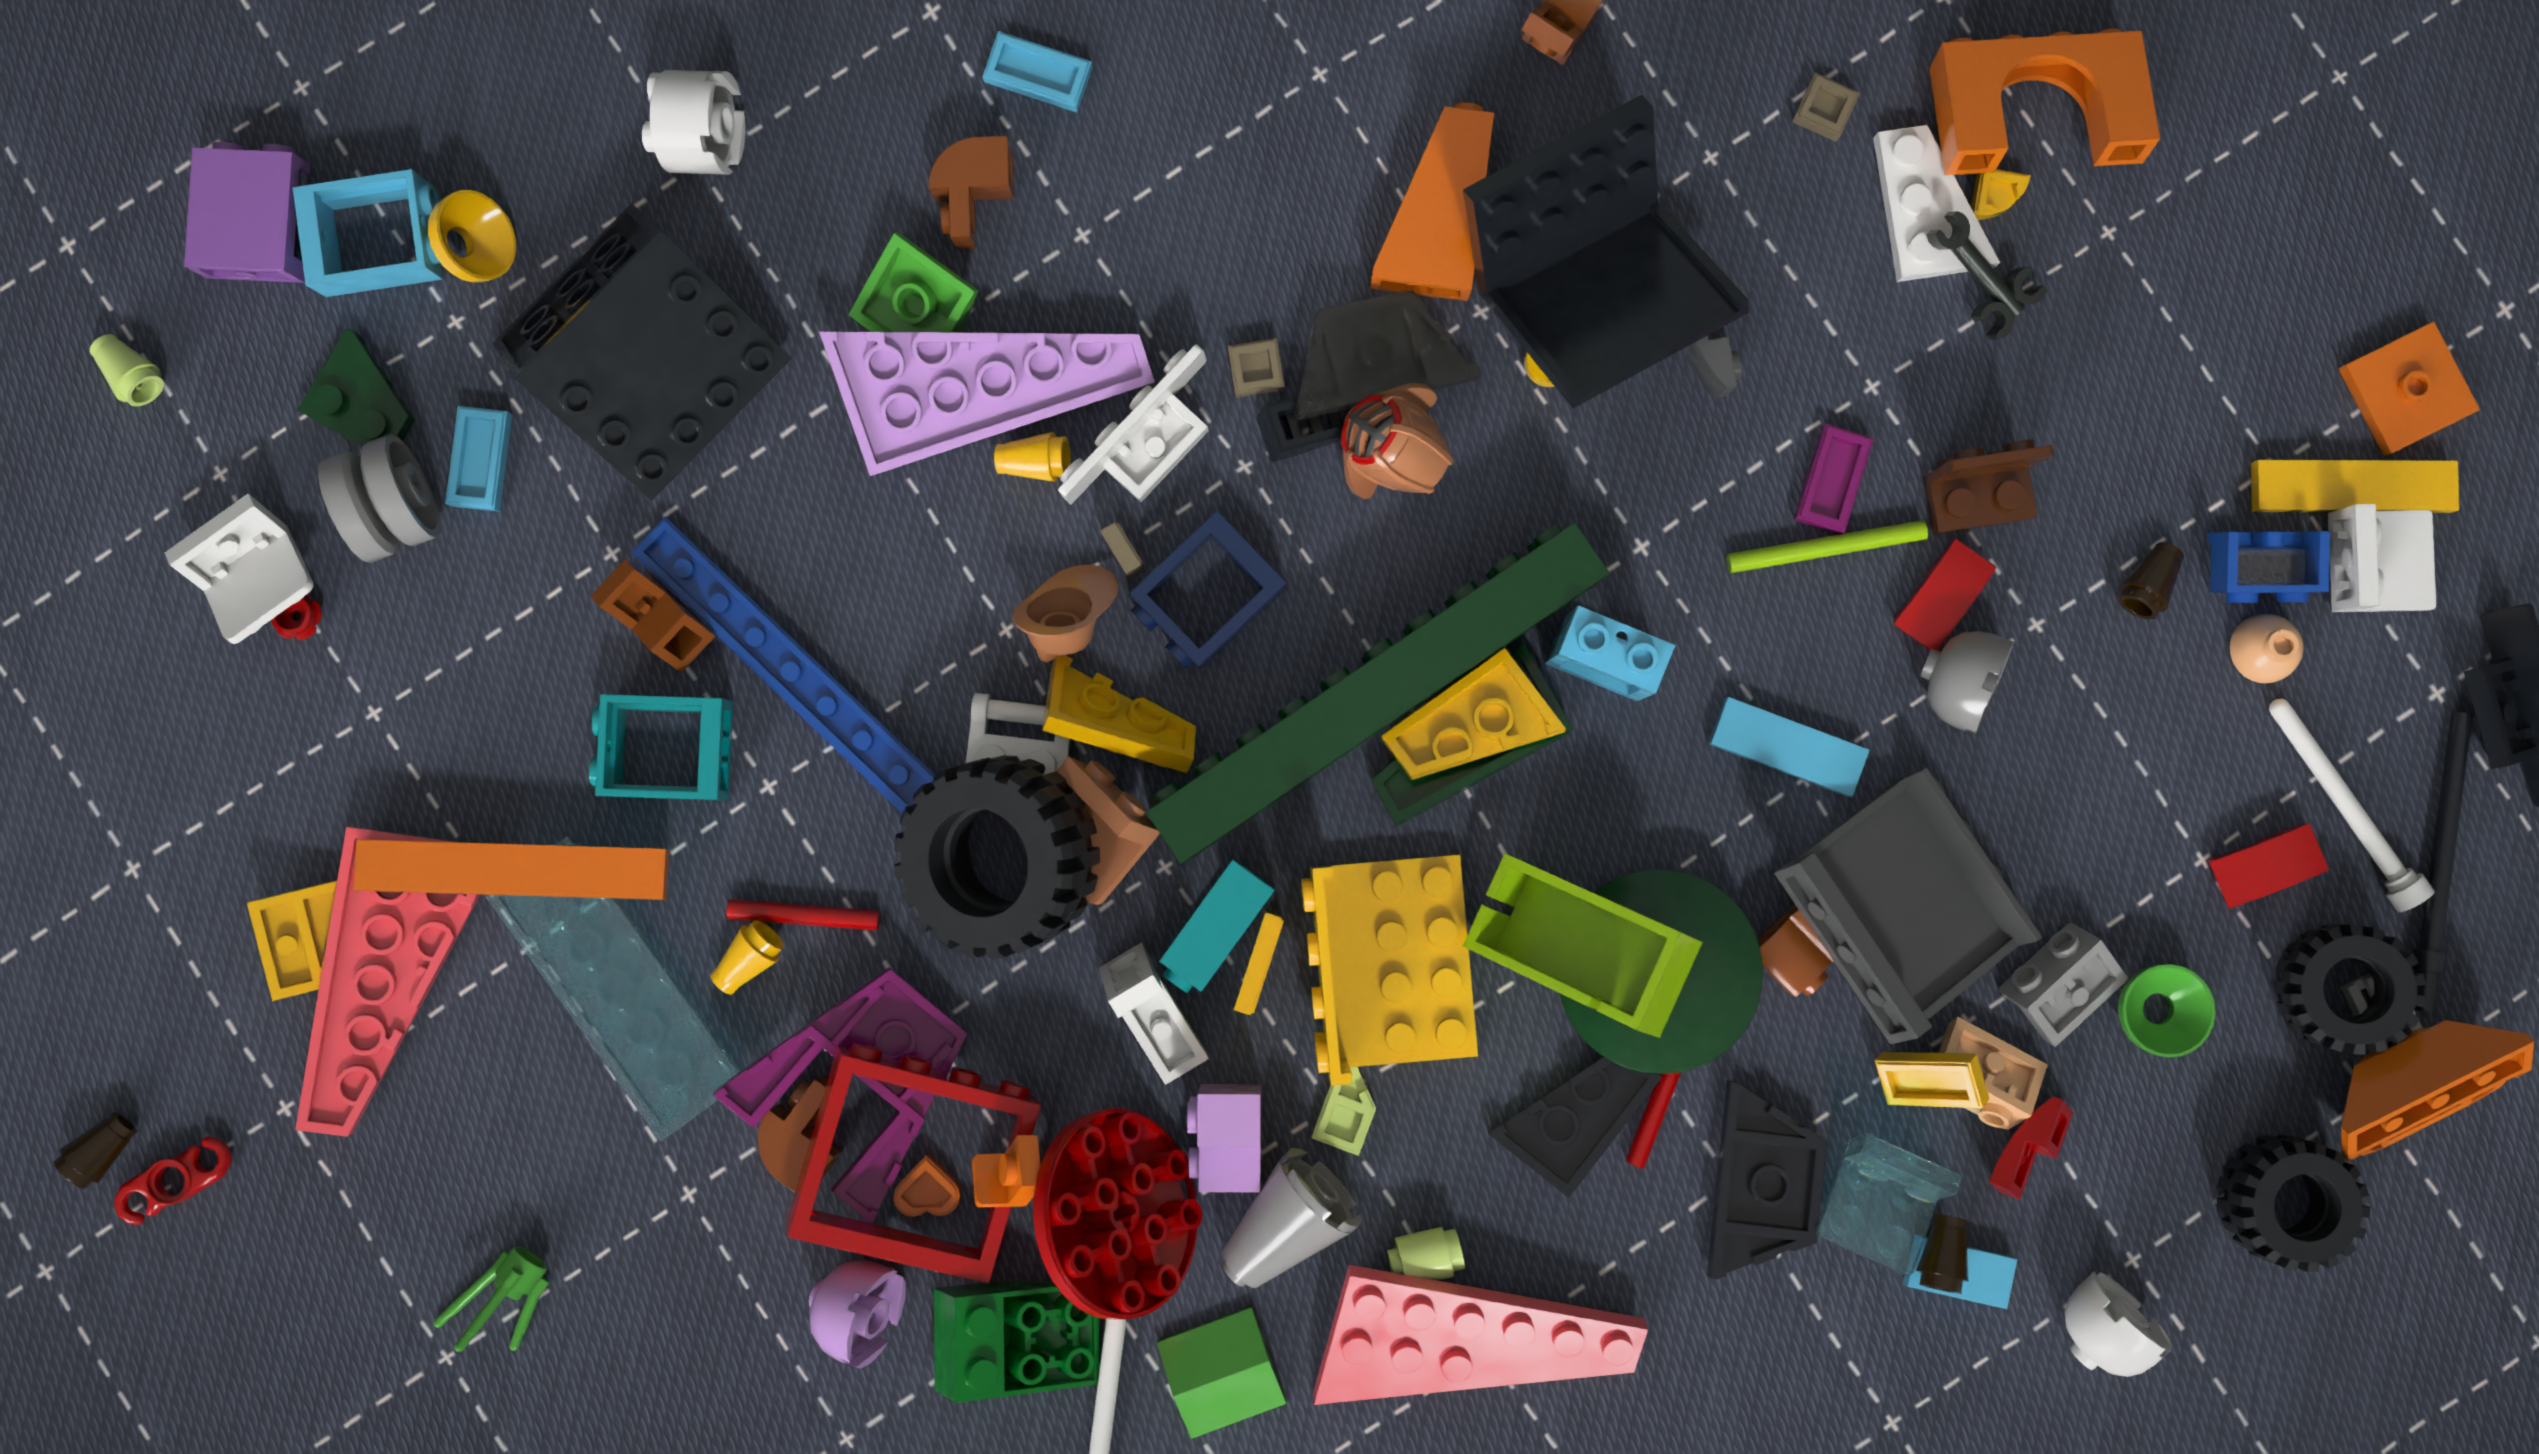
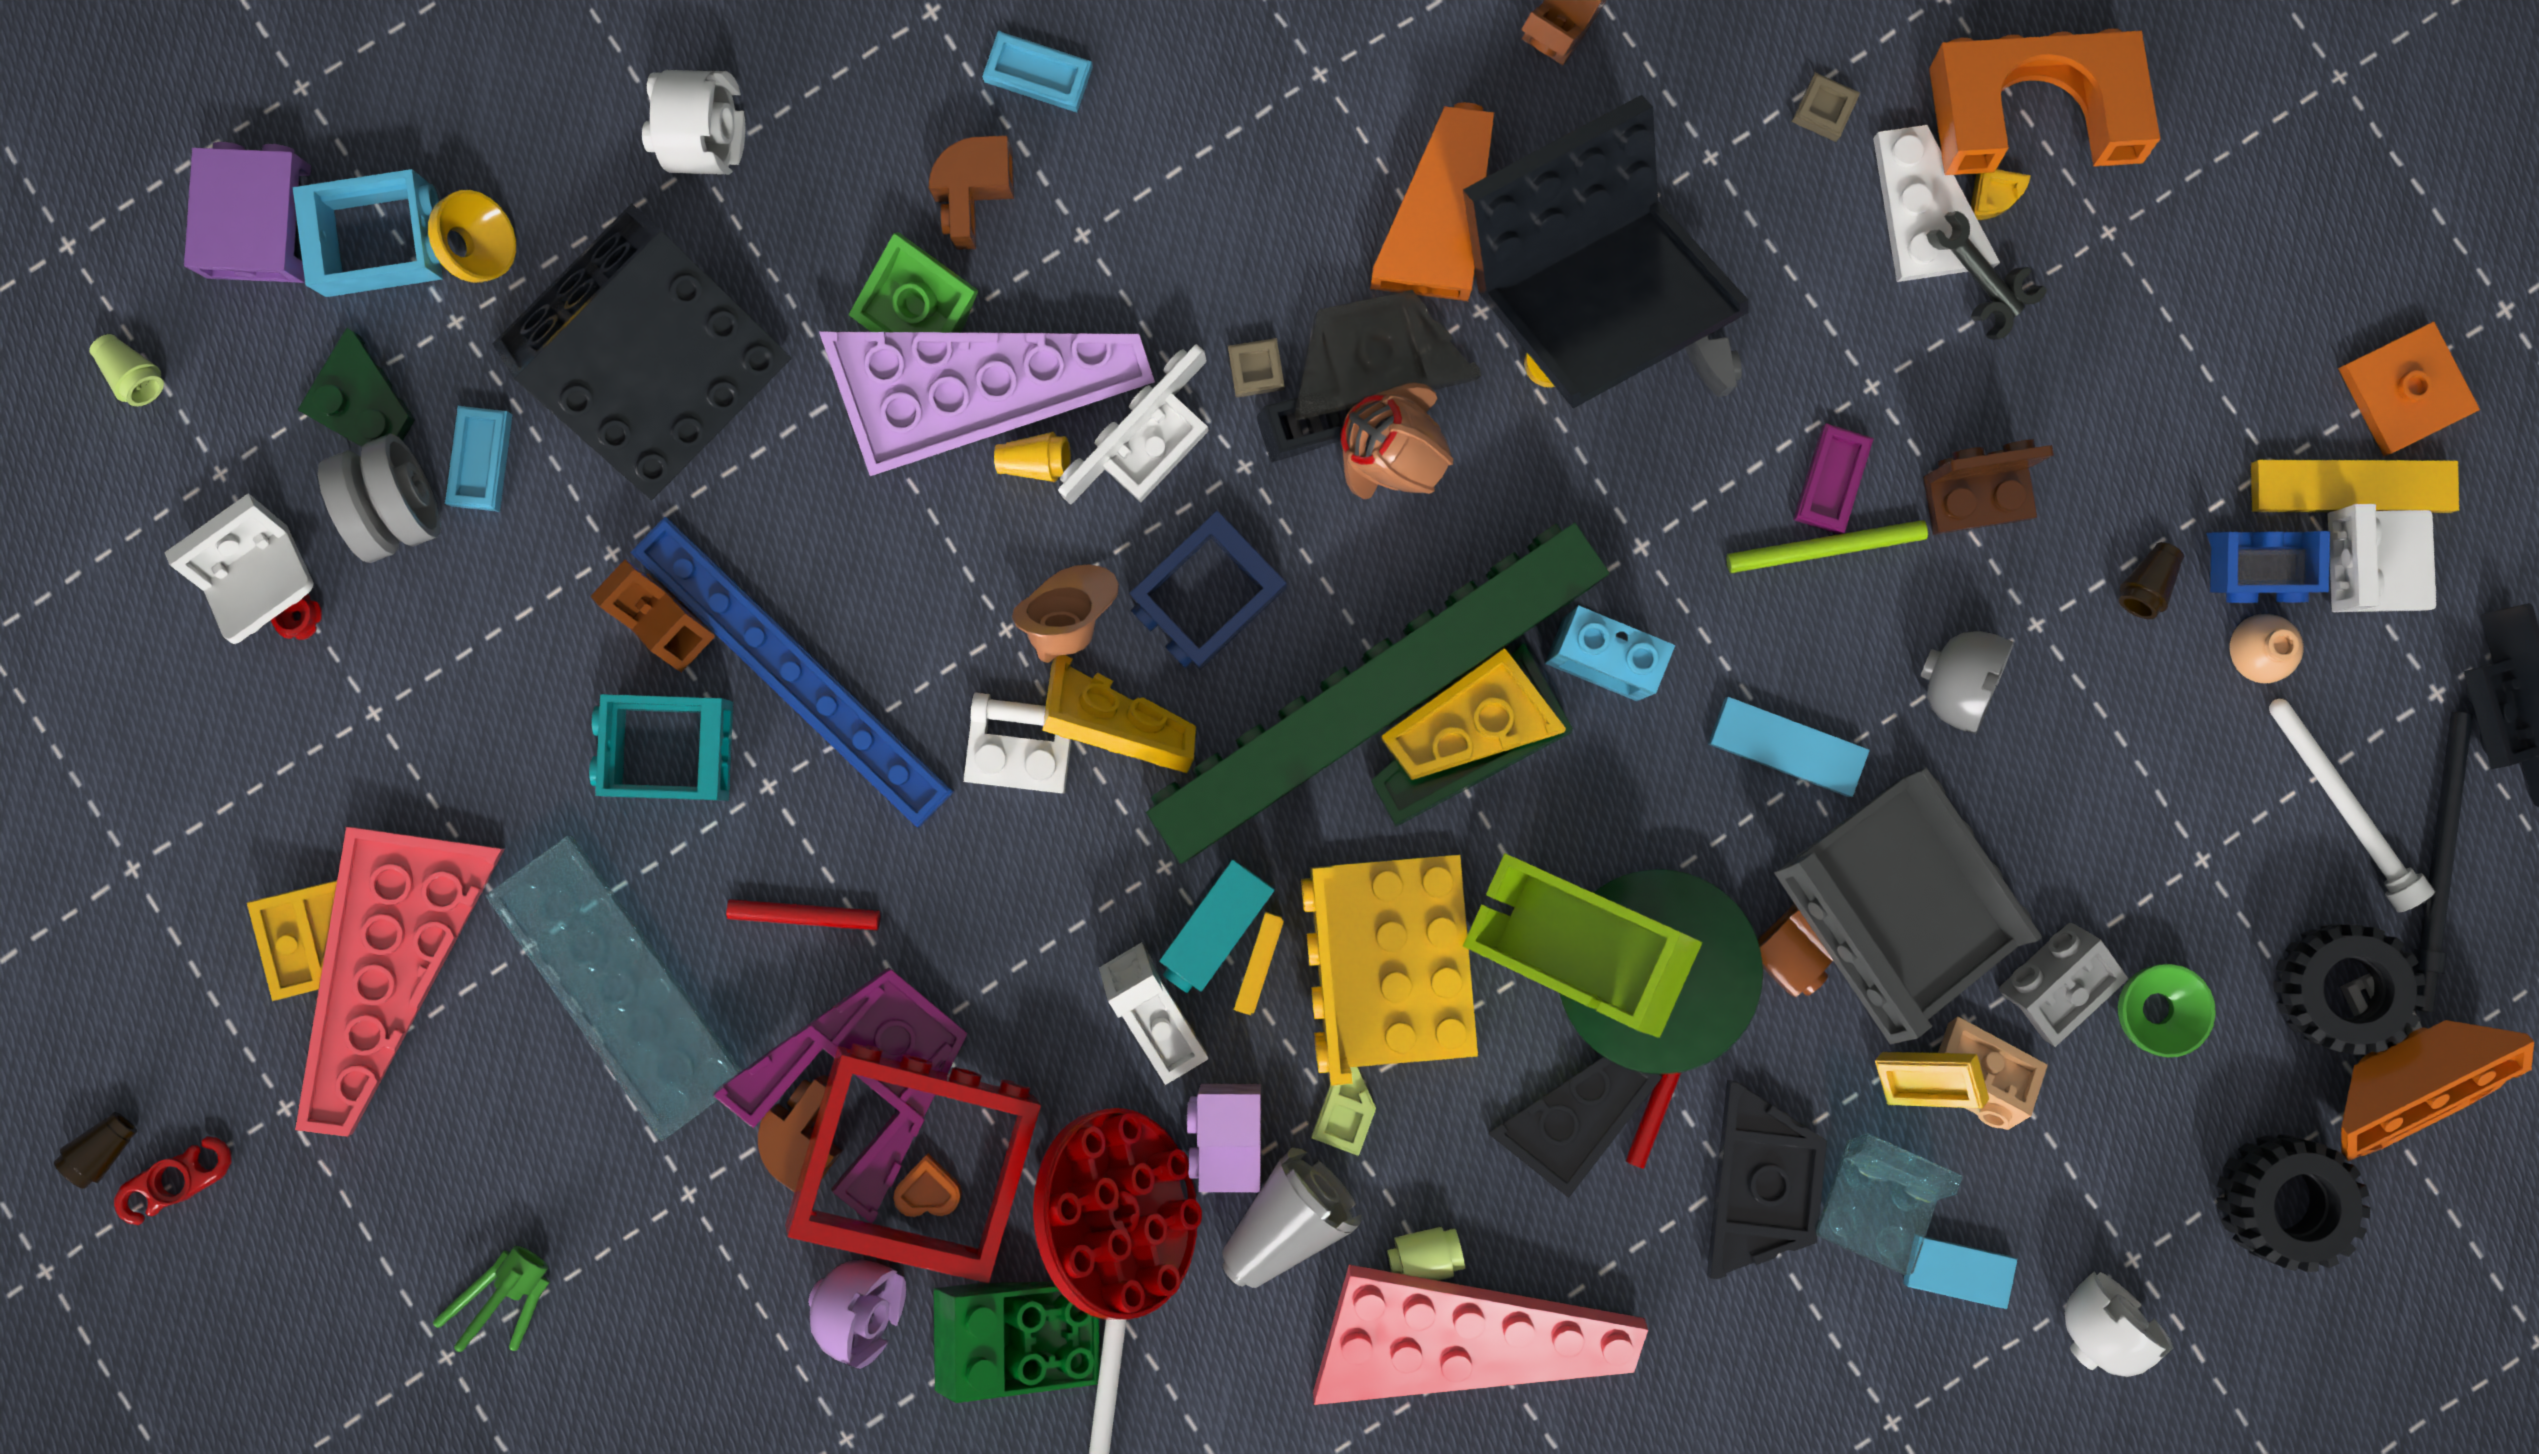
(511, 869): orange tile -> none
(748, 955): yellow cone -> none
(939, 869): black tyre -> none
(1007, 1177): orange bracket -> none
(1119, 820): nougat bracket -> none
(1122, 550): dark tan tile -> none
(1220, 1372): bright green slope -> none
(1944, 594): red slope -> none
(1945, 1255): dark brown cone -> none
(2038, 1134): red slope -> none
(2269, 865): red slope -> none

